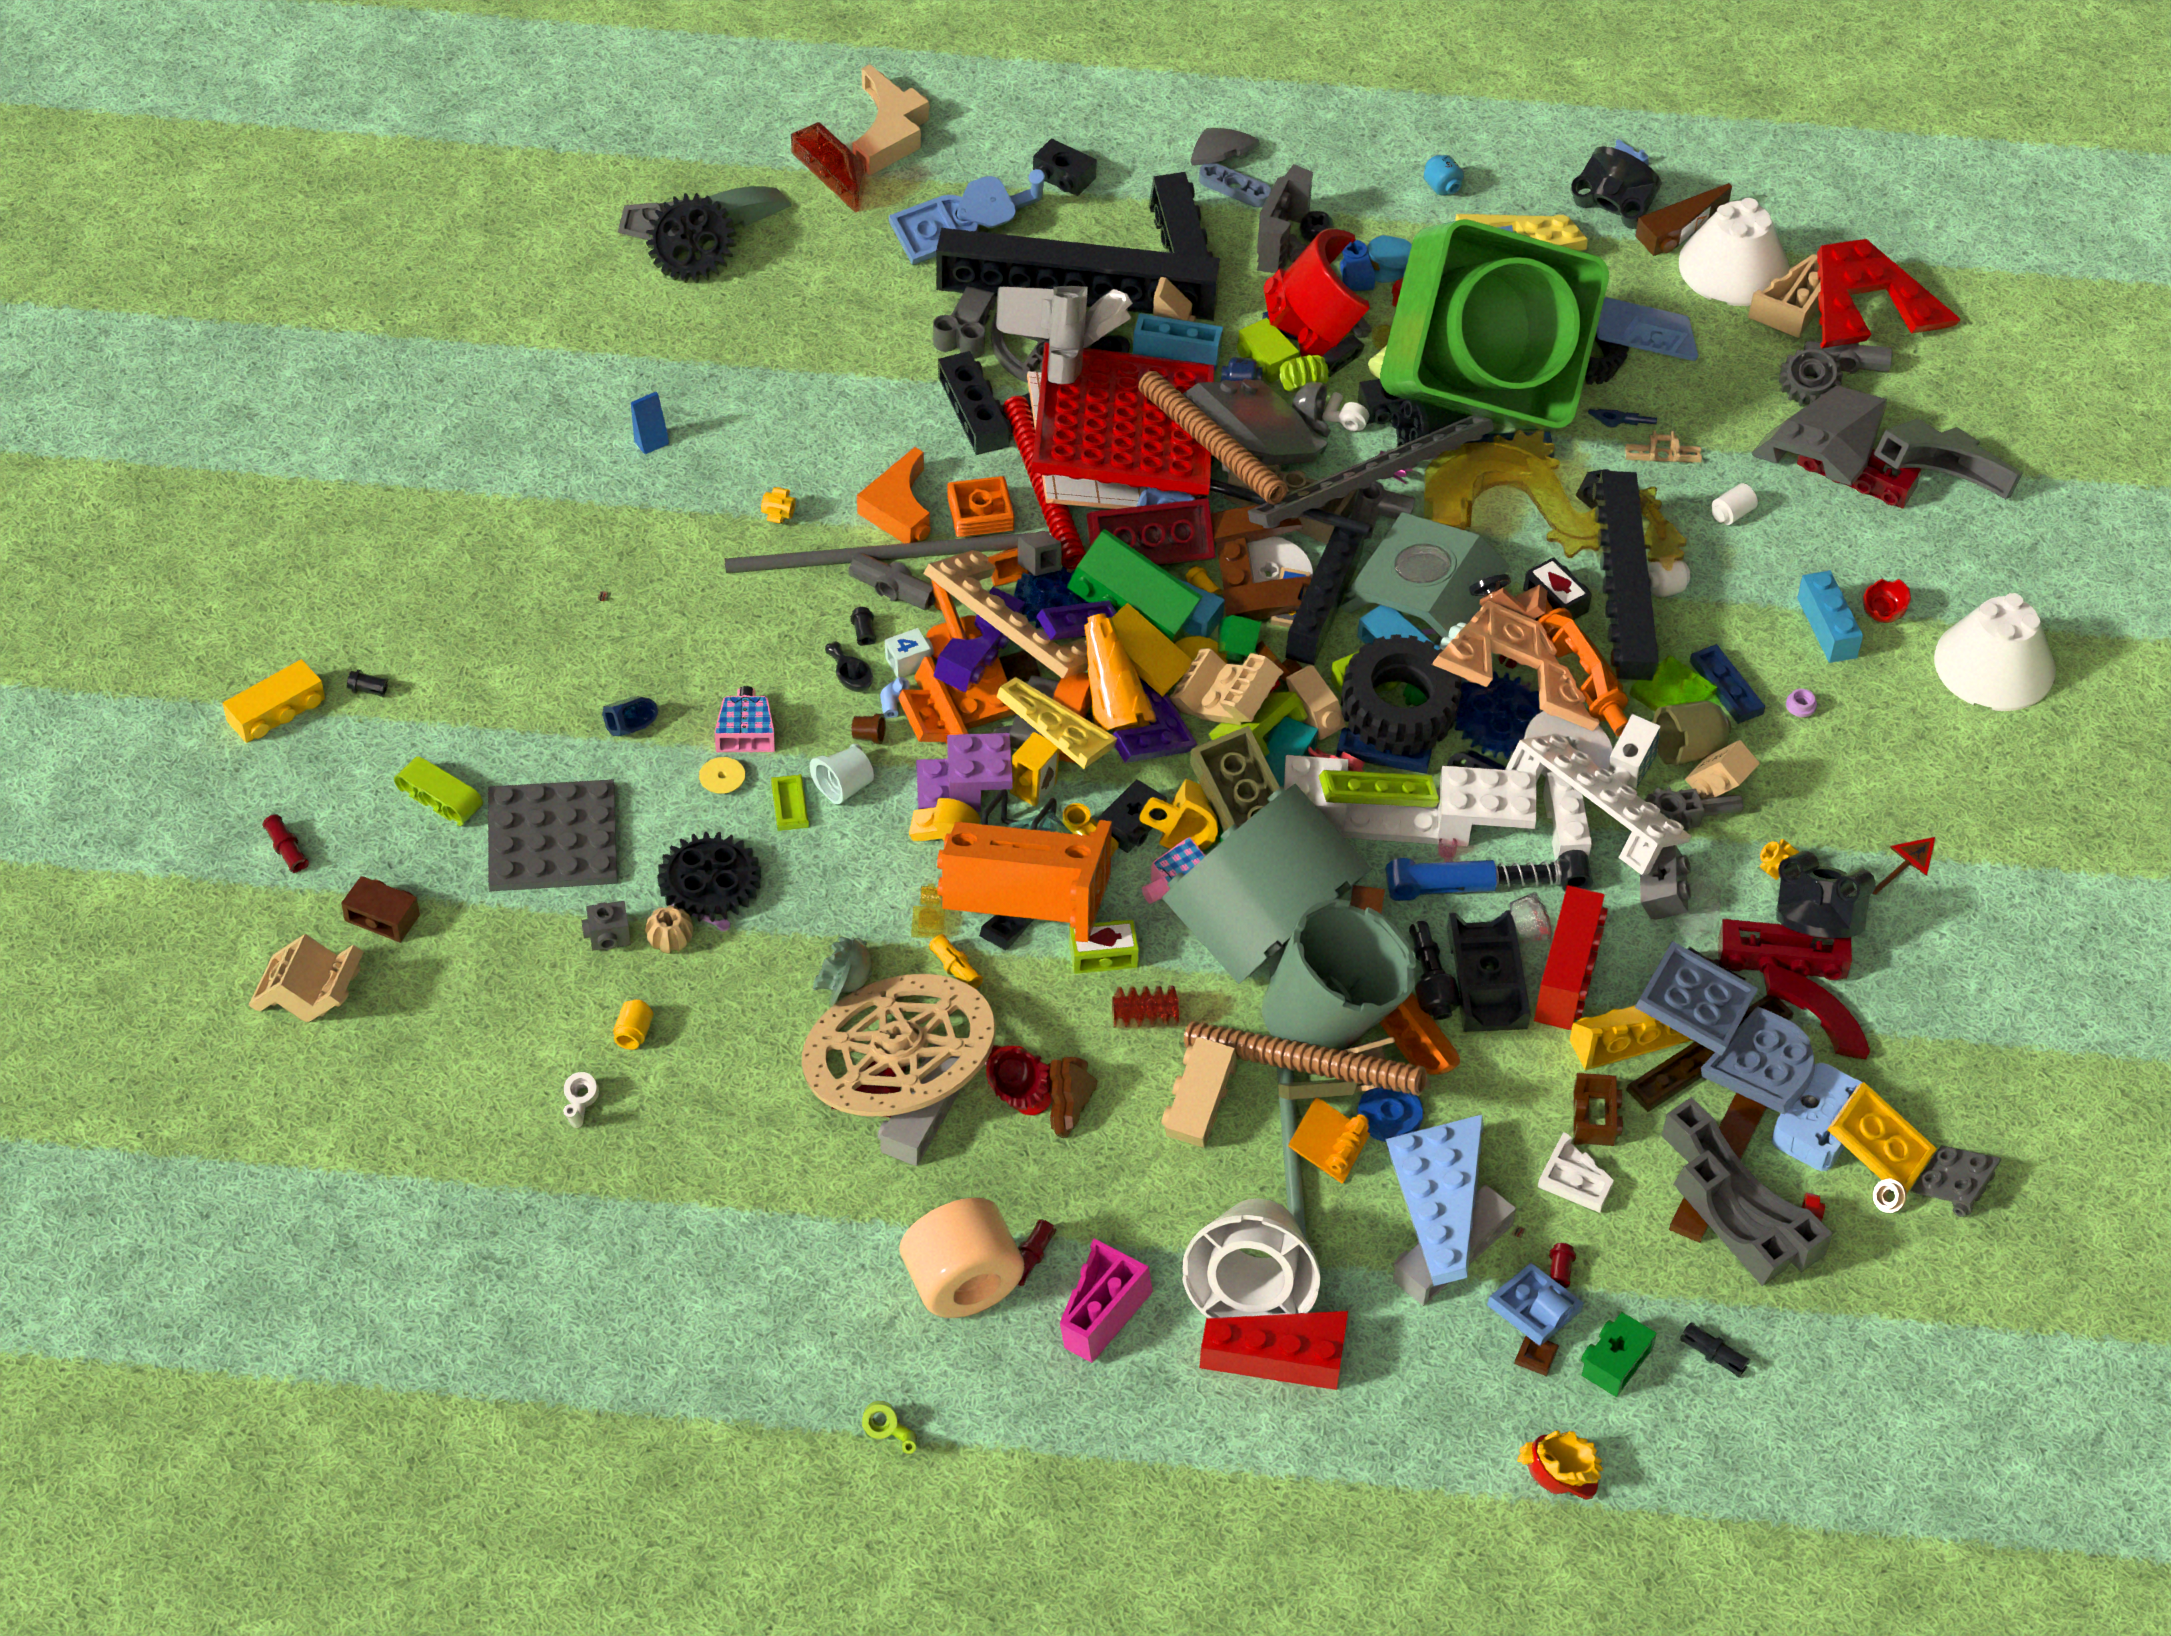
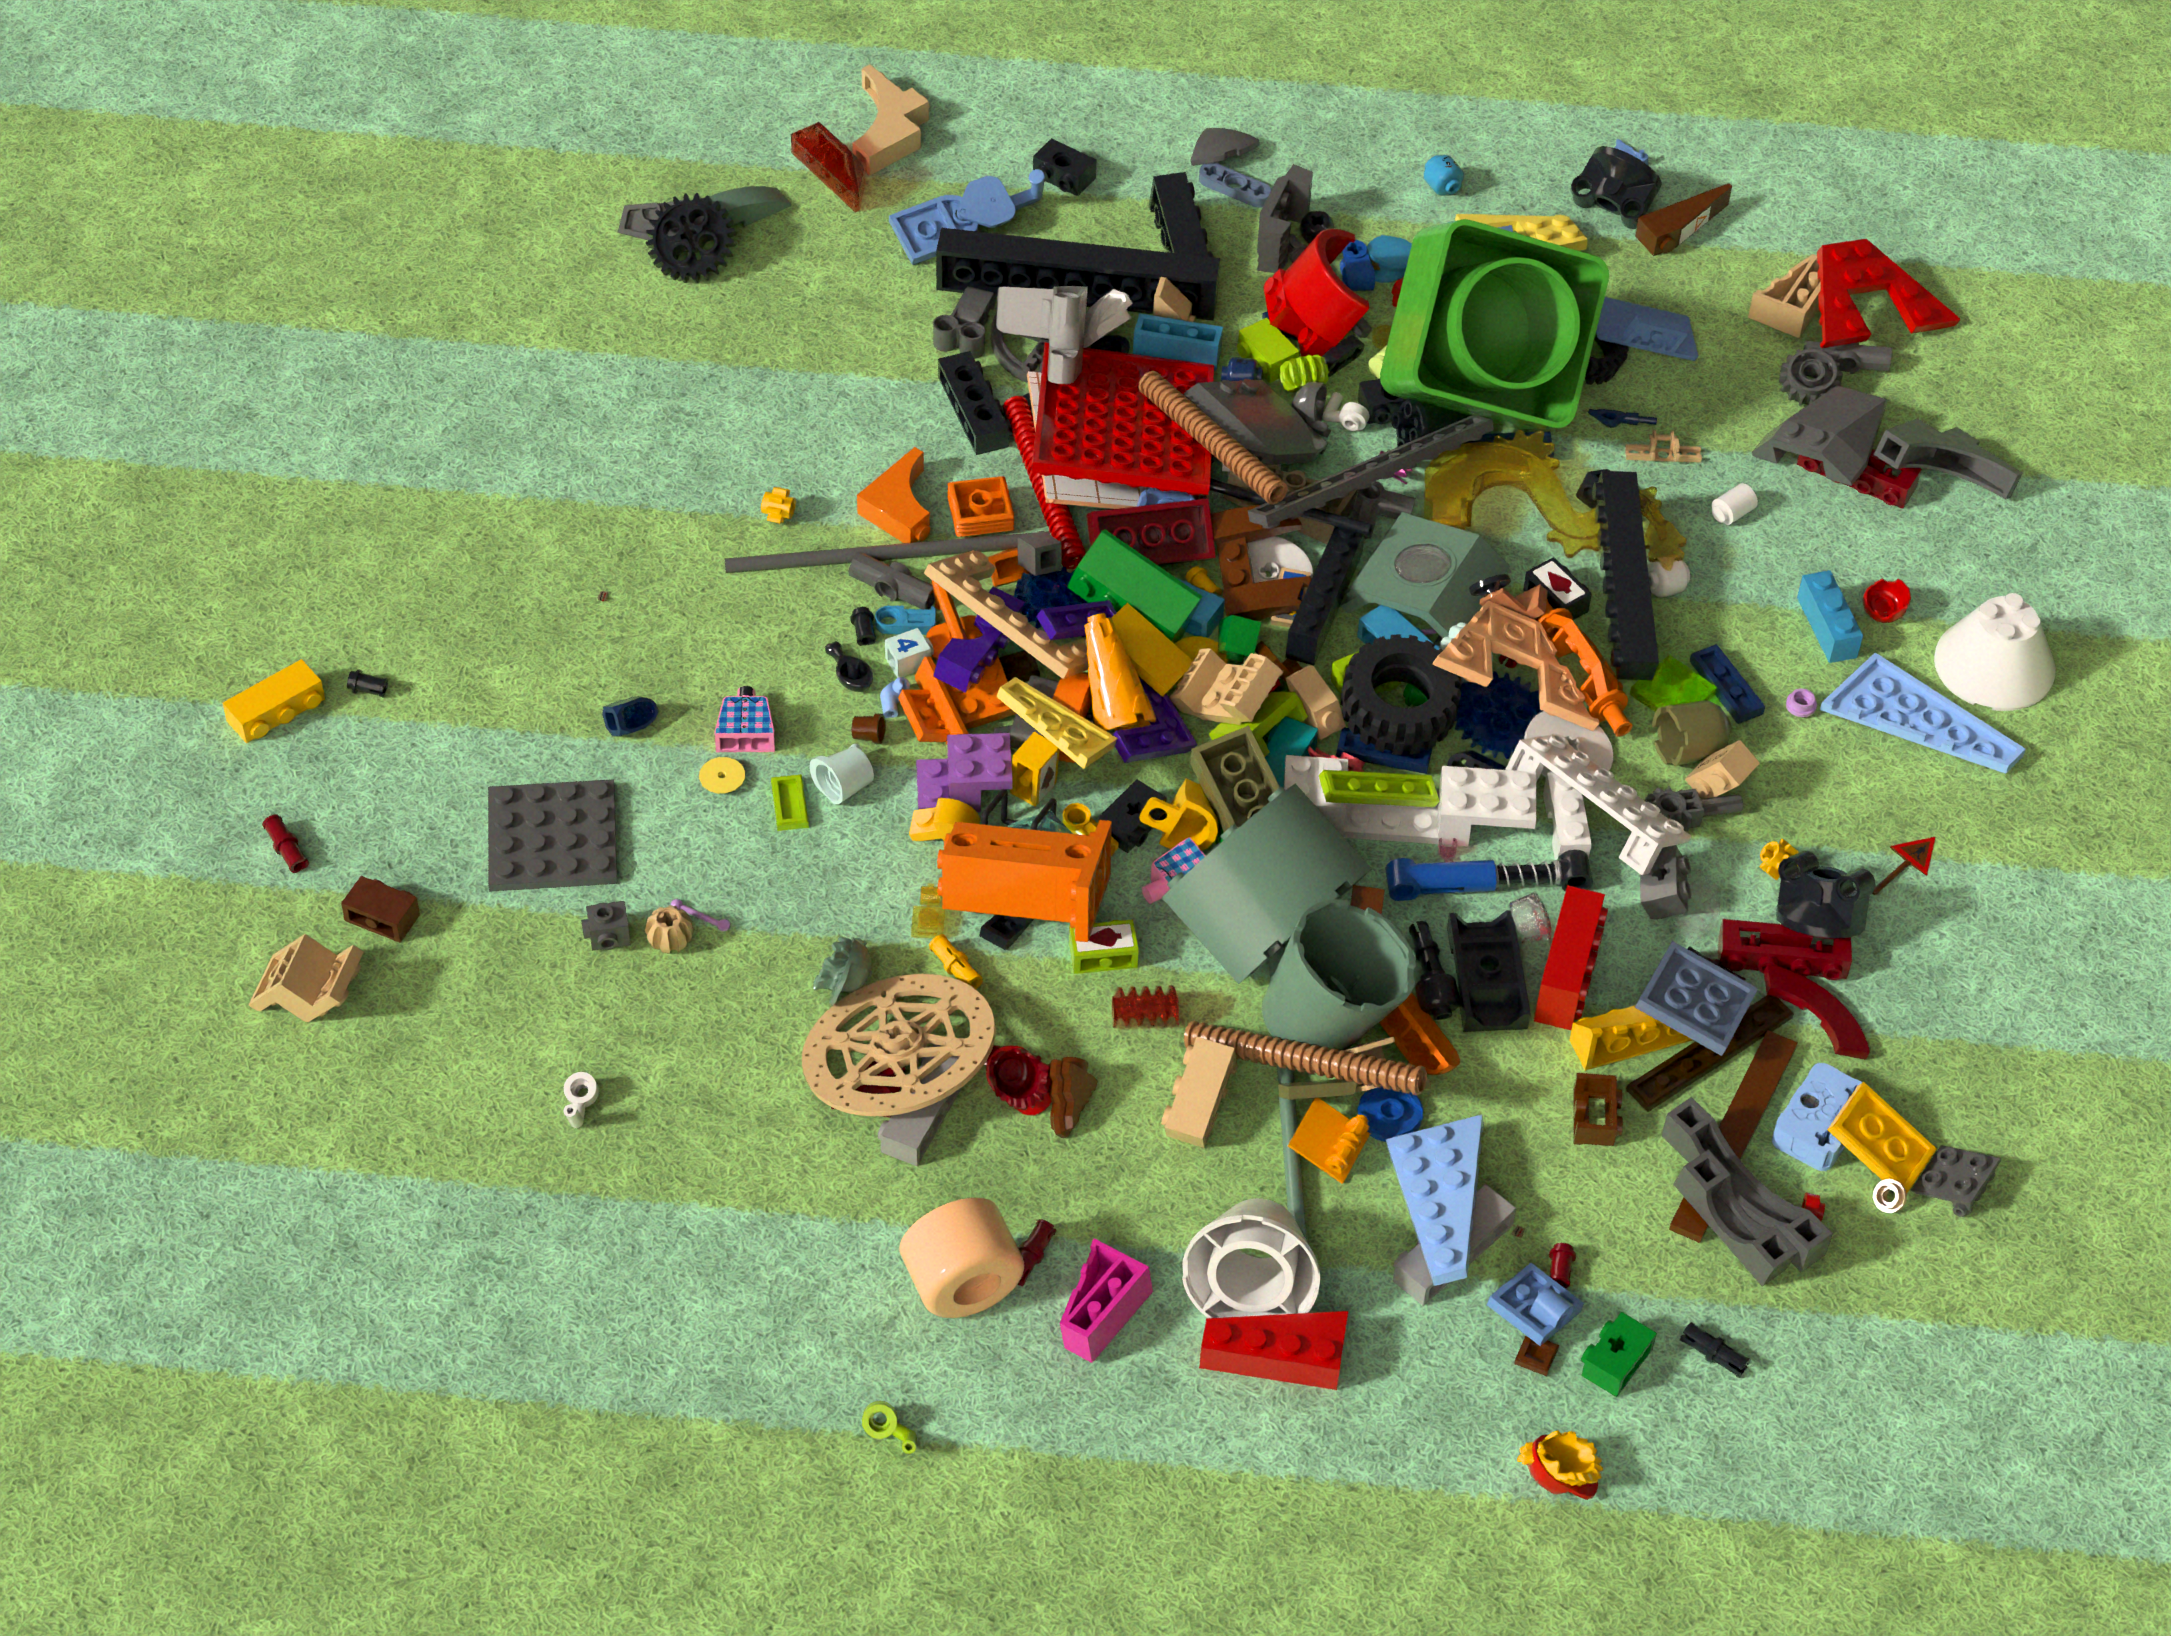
(439, 790): lime beam -> none
(632, 1024): yellow brick -> none
(649, 423): blue slope -> none
(704, 876): black gear -> none
(906, 619): none -> dark azure piece
(1575, 1176): white wing -> none
(1634, 751): white torso -> none
(1734, 254): white cone -> none
(1765, 1061): sand blue plate -> none
(1903, 706): none -> light blue wing

